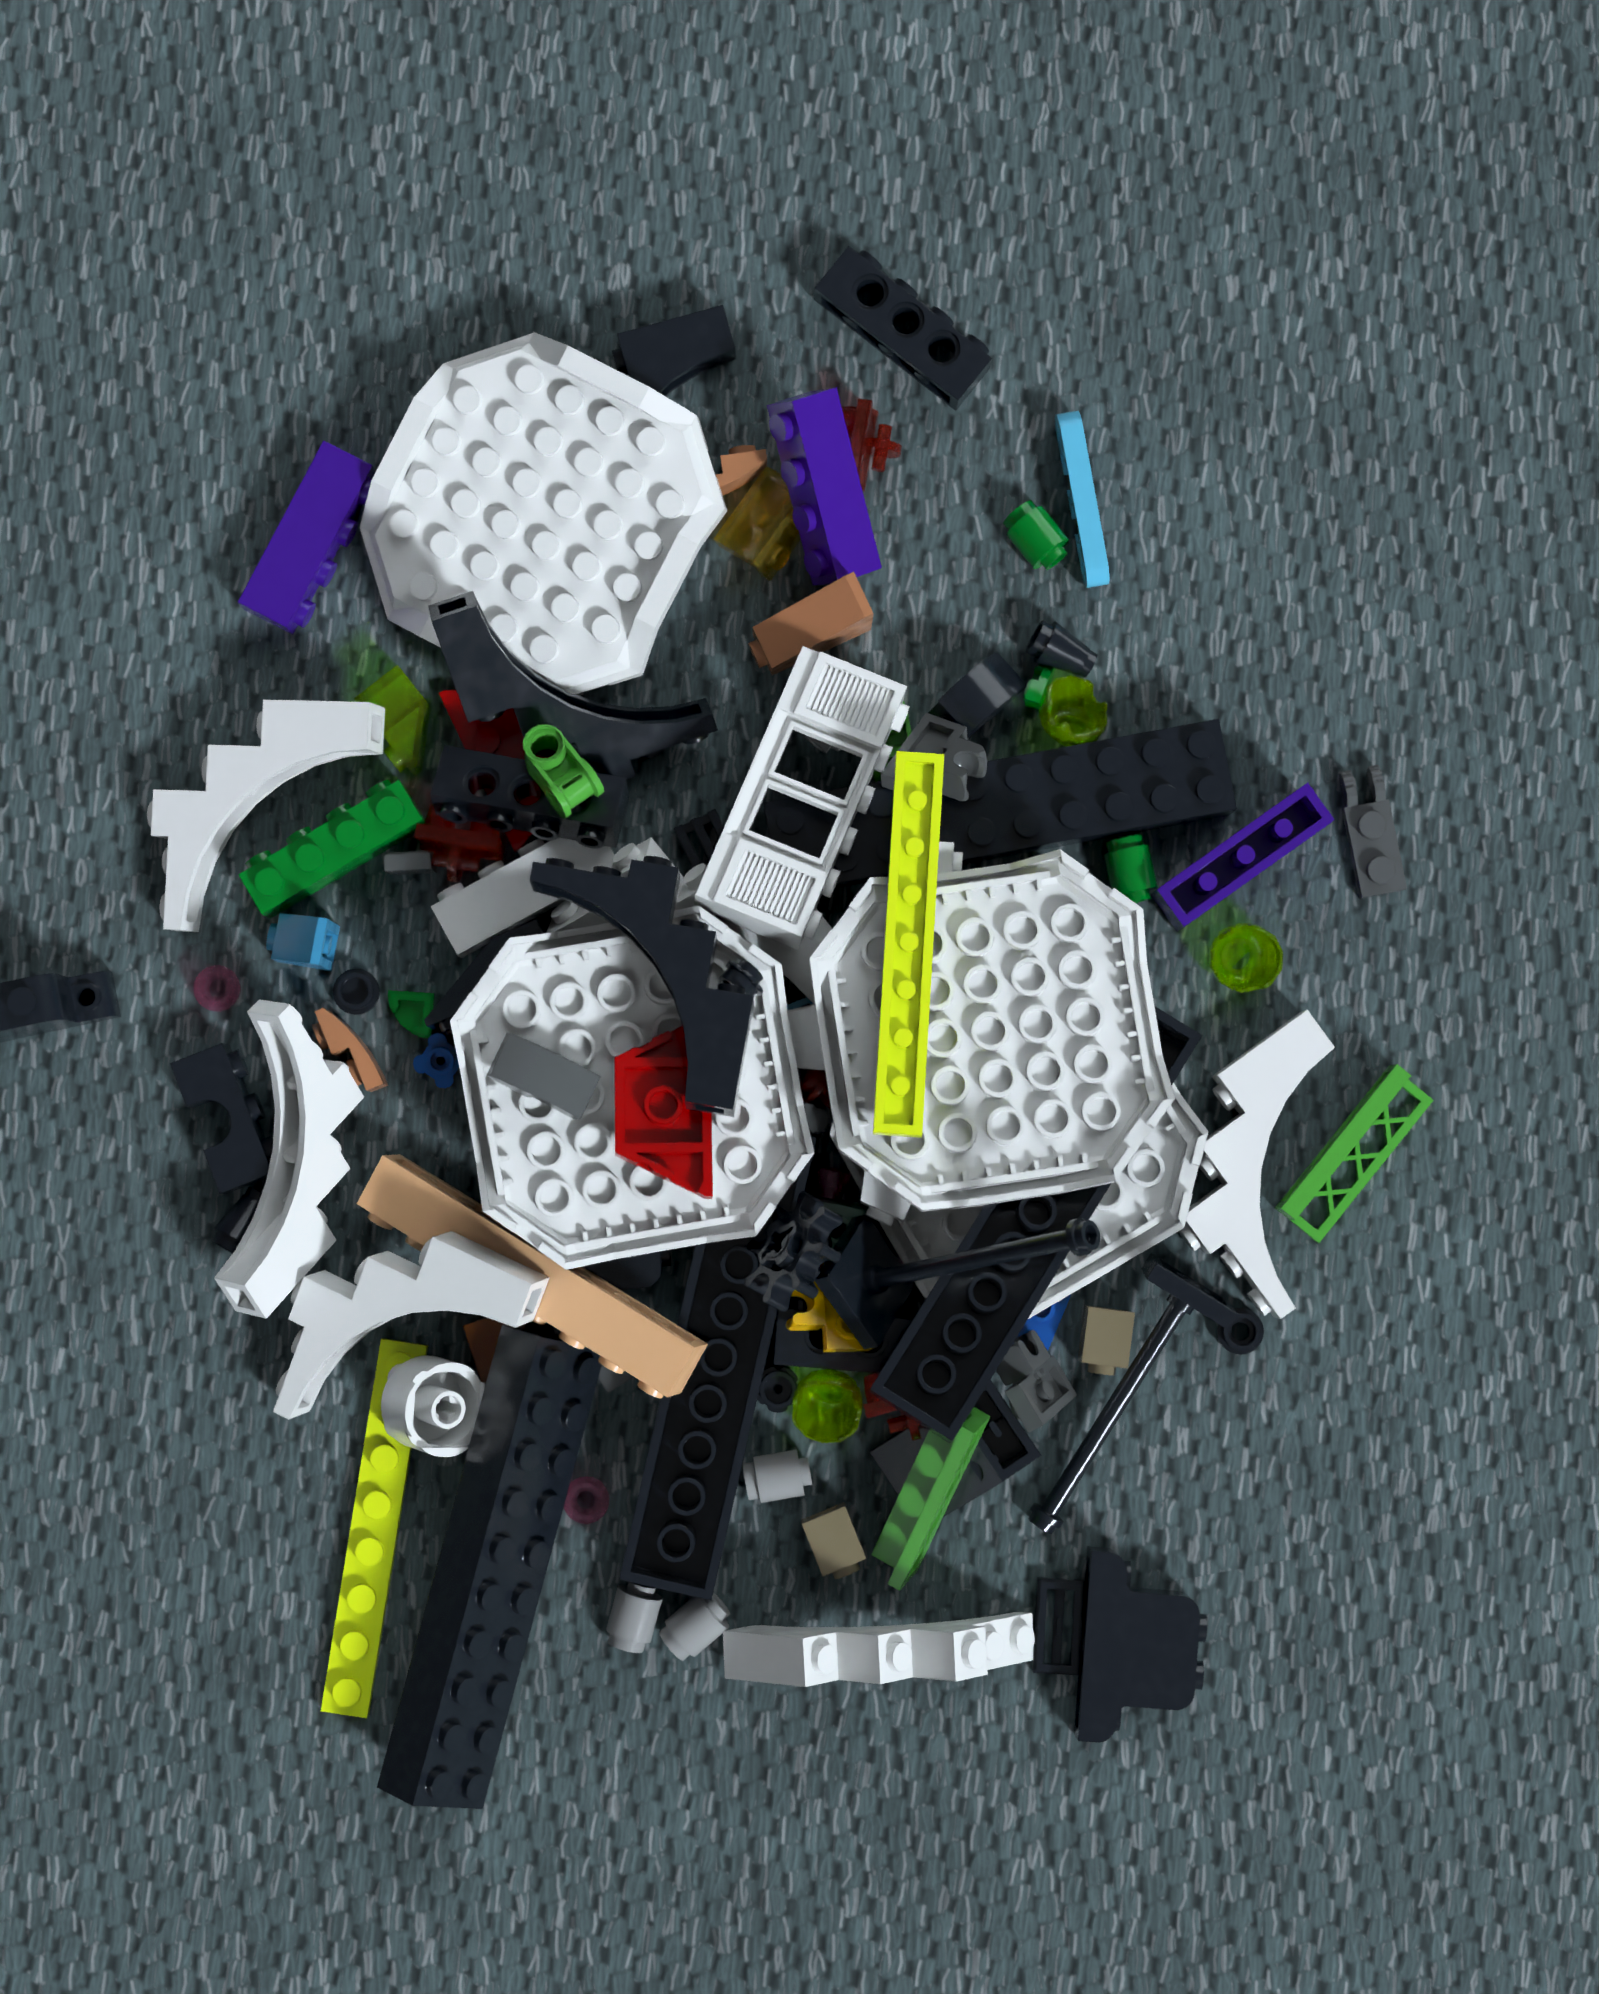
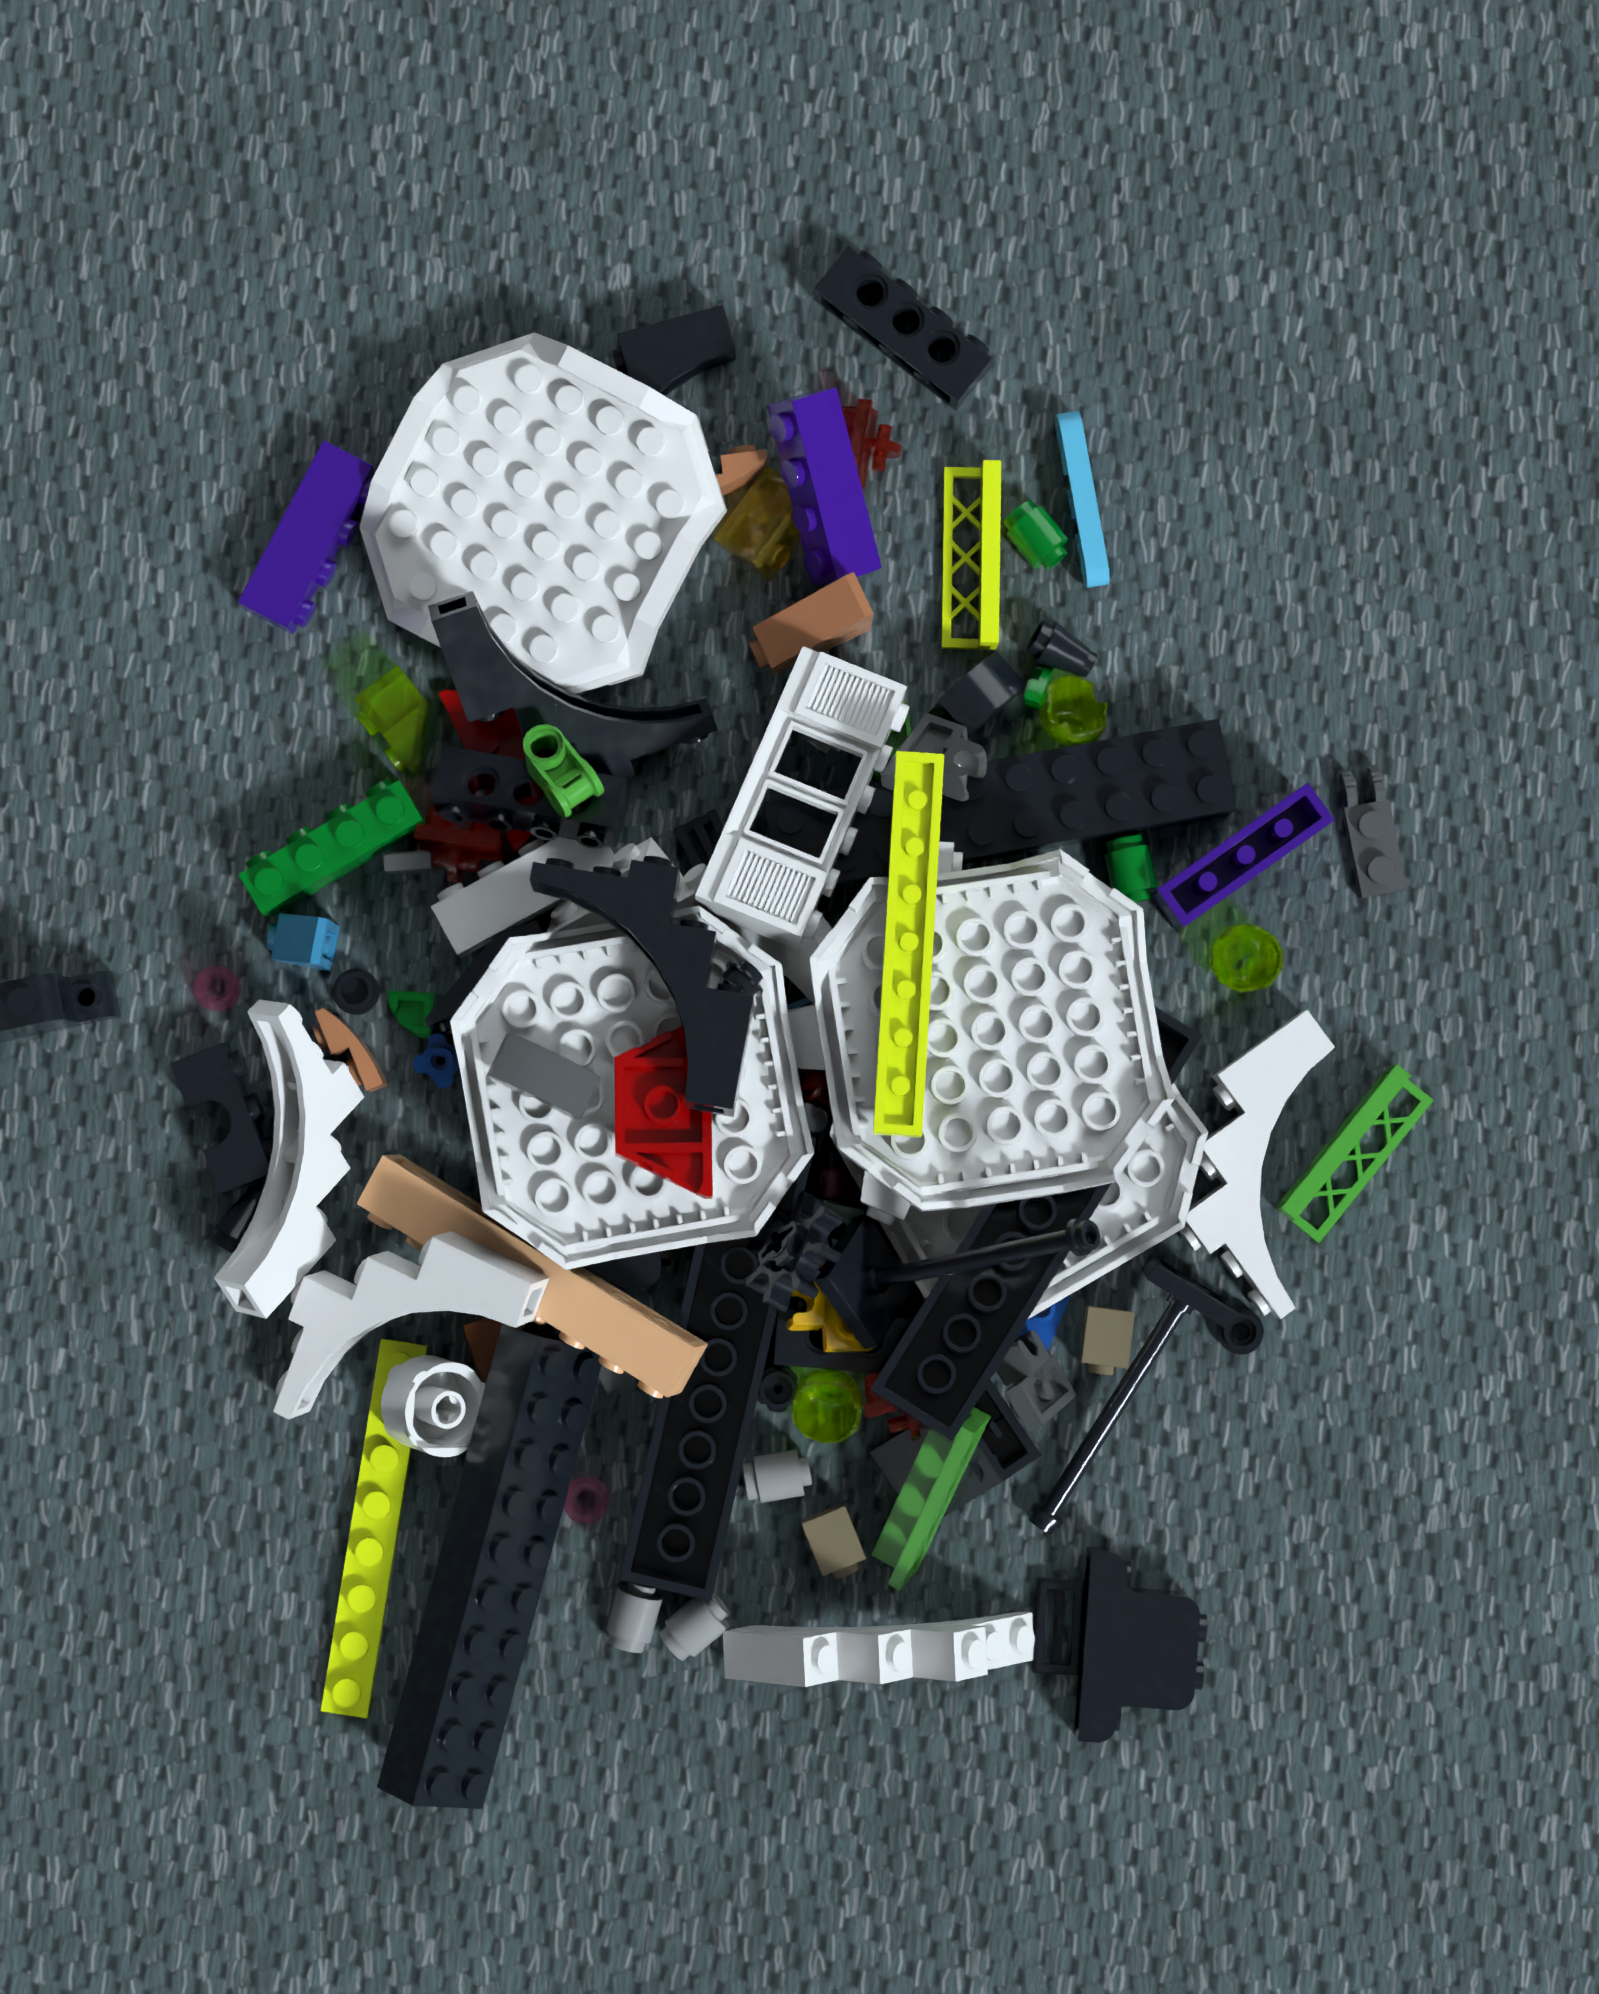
(237, 777): white arch -> none
(988, 556): none -> neon yellow fence

